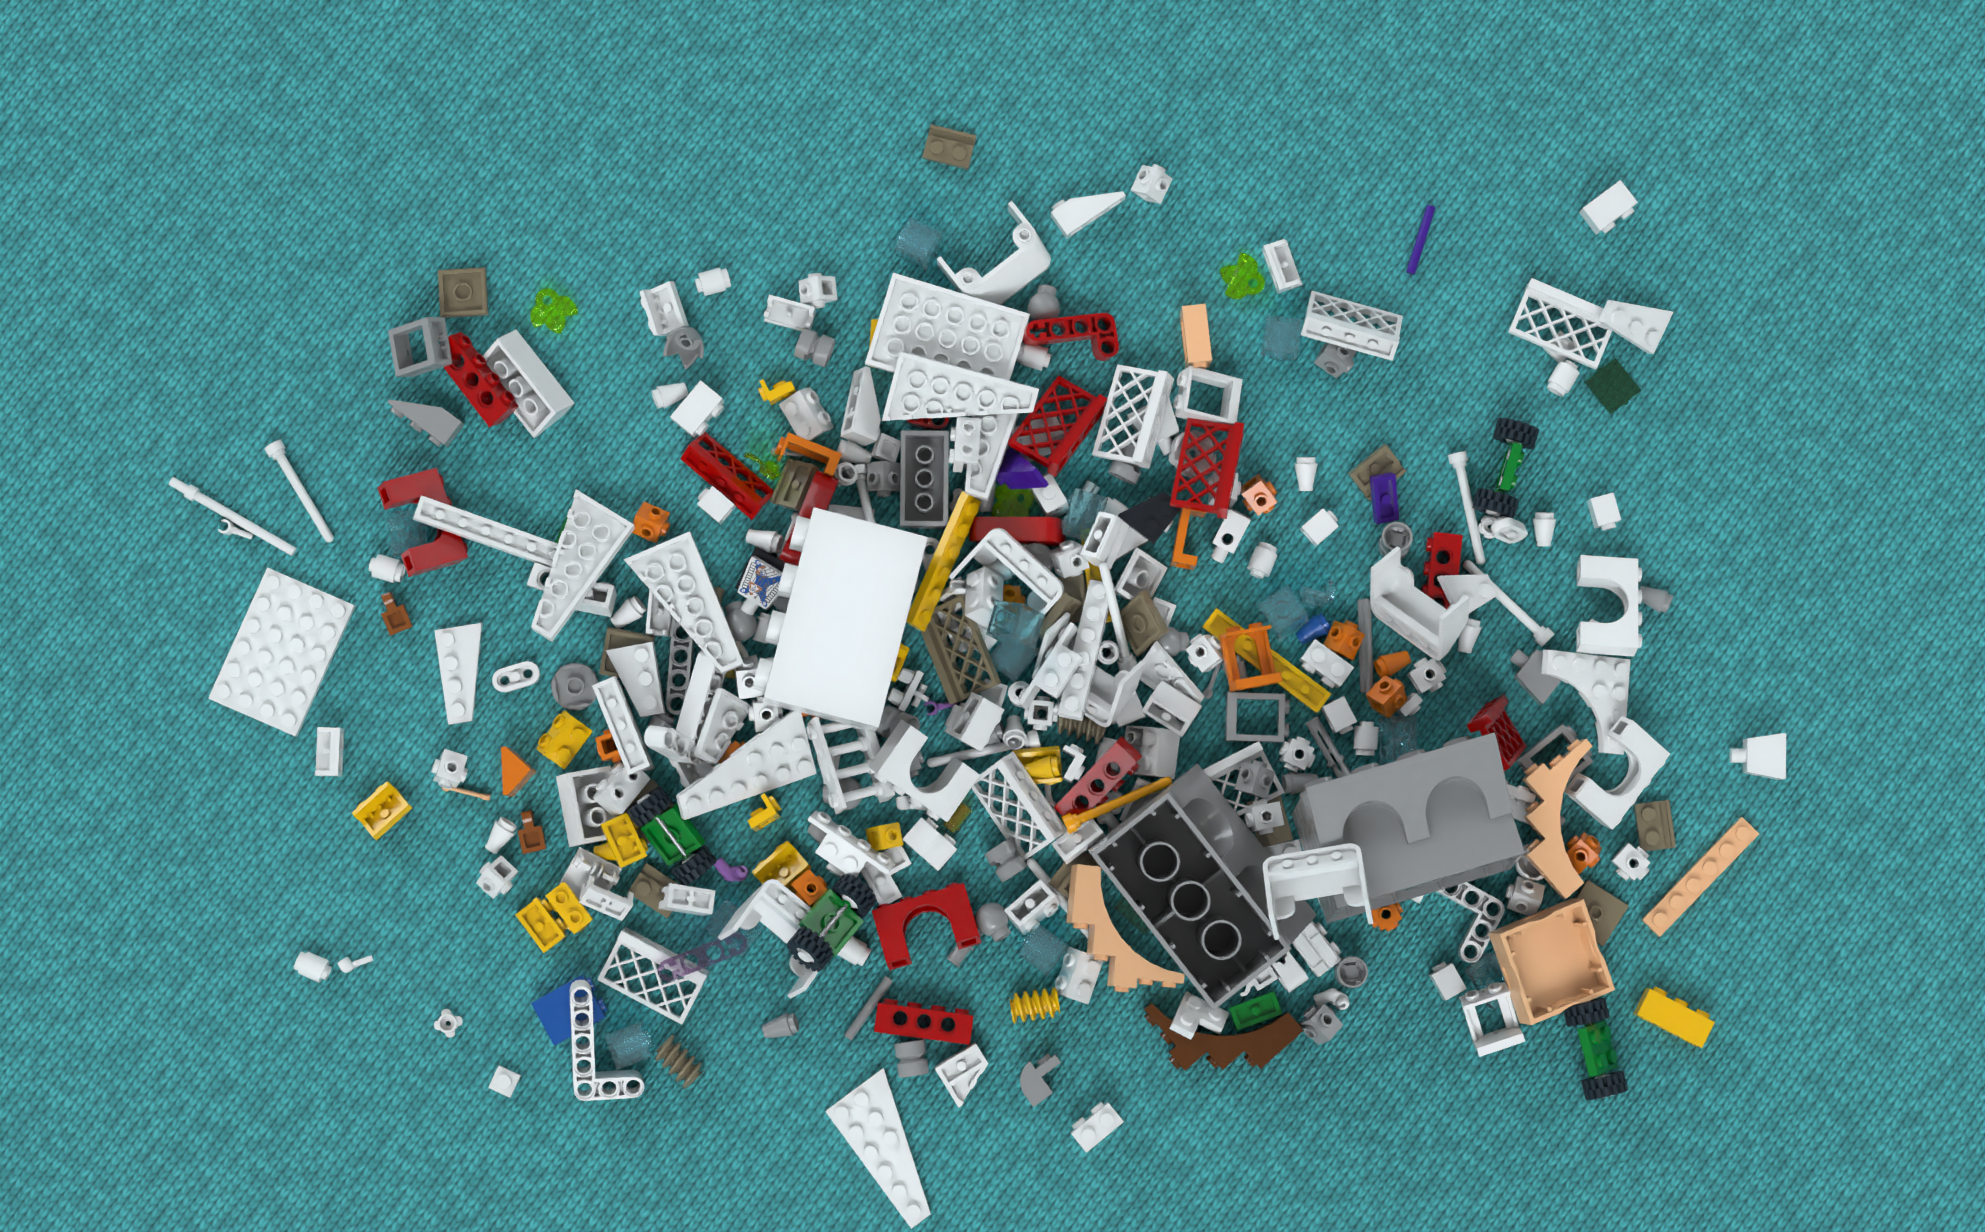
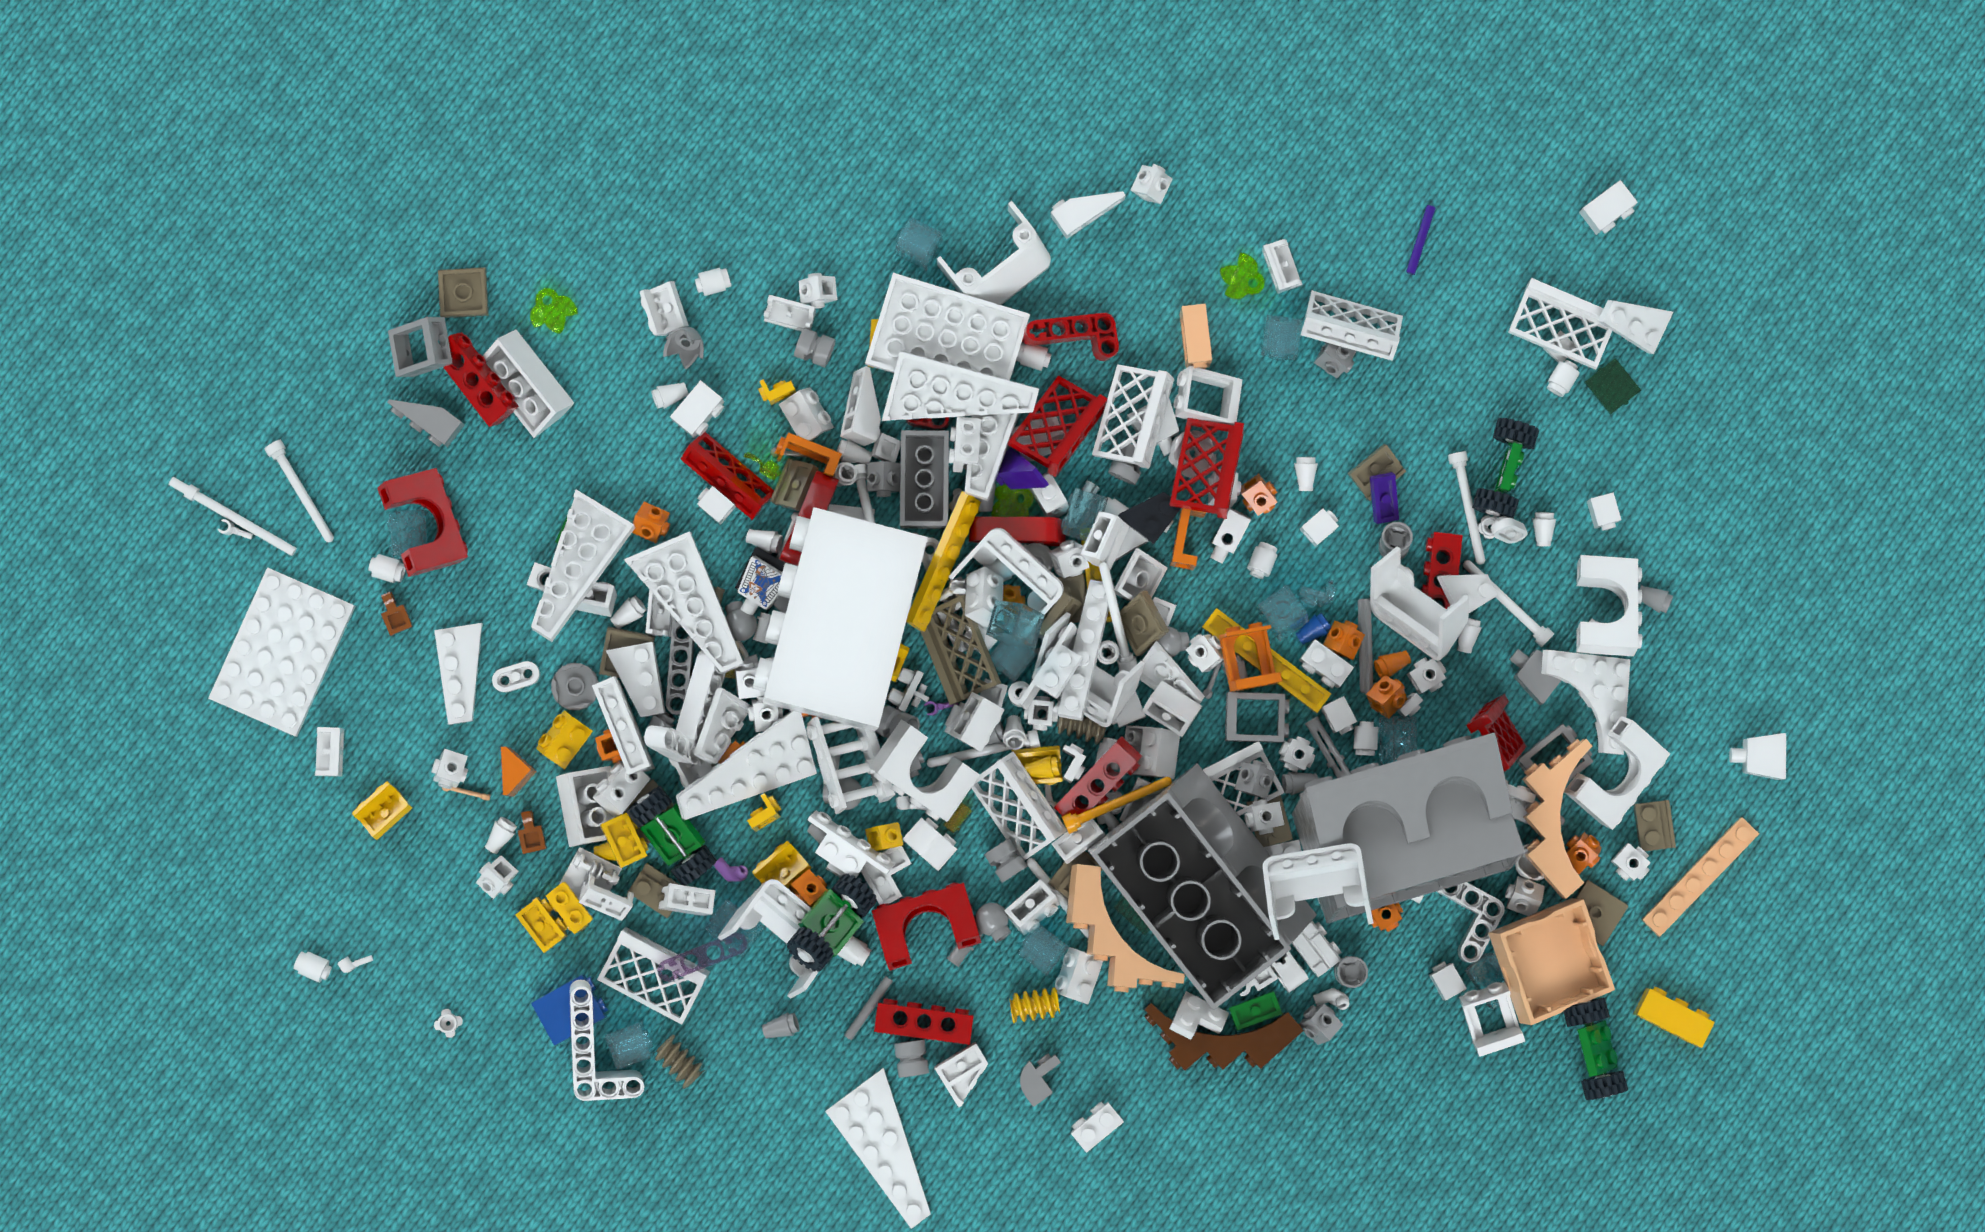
(485, 531): white plate -> none
(504, 1081): white plate -> none
(949, 147): dark tan plate -> none
(1044, 303): light grey piece -> none

